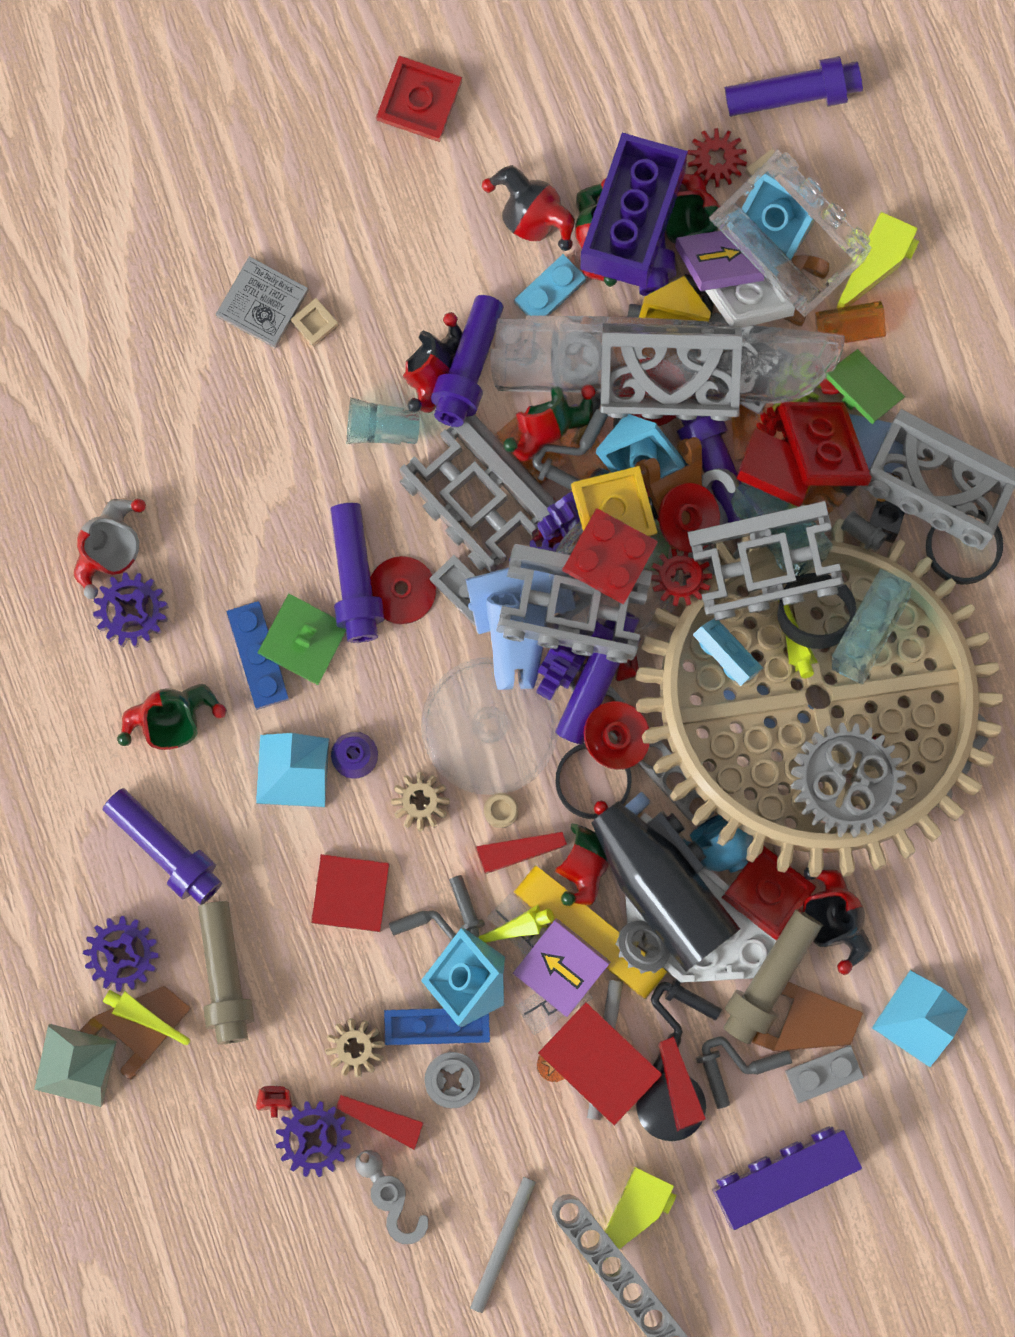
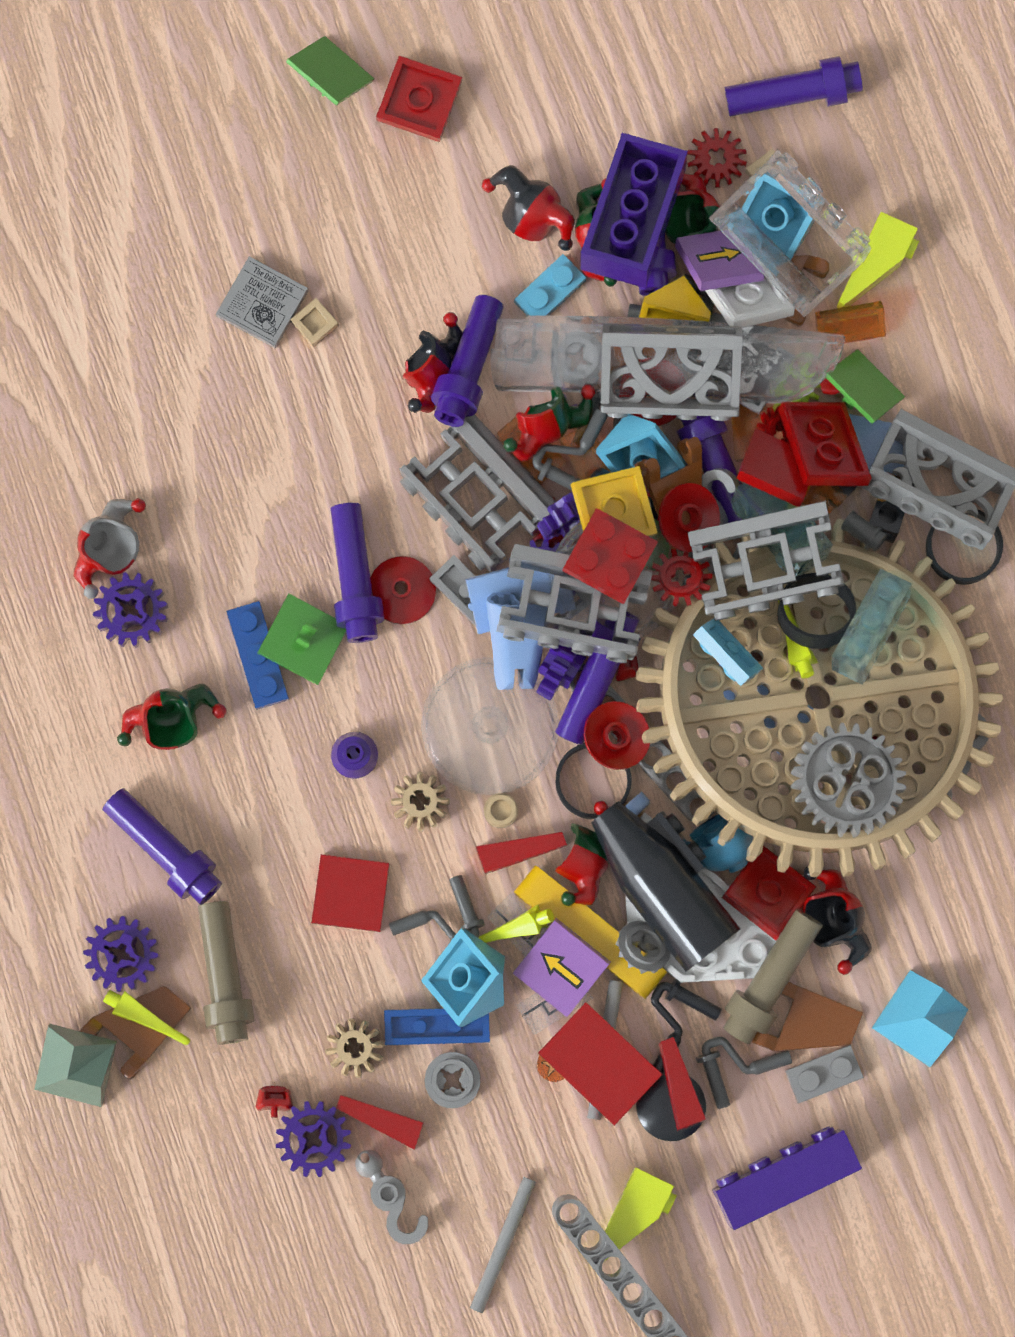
(292, 770): medium azure slope -> none
(330, 70): none -> bright green piece
(381, 424): clear light blue plant -> none

